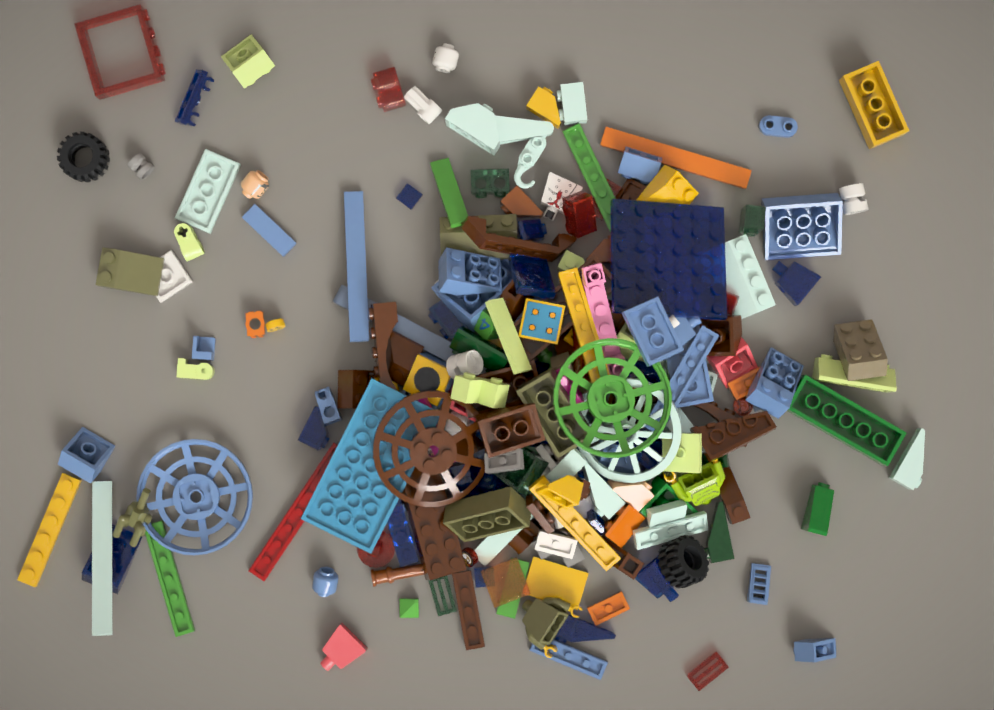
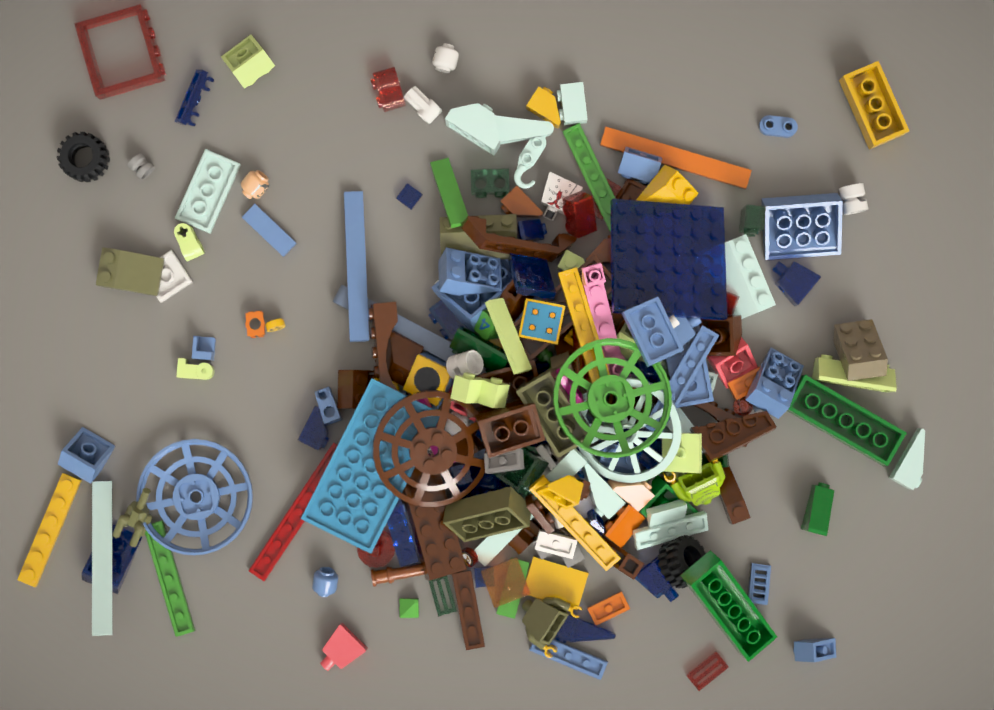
(718, 539): dark green slope -> none
(729, 605): none -> green brick

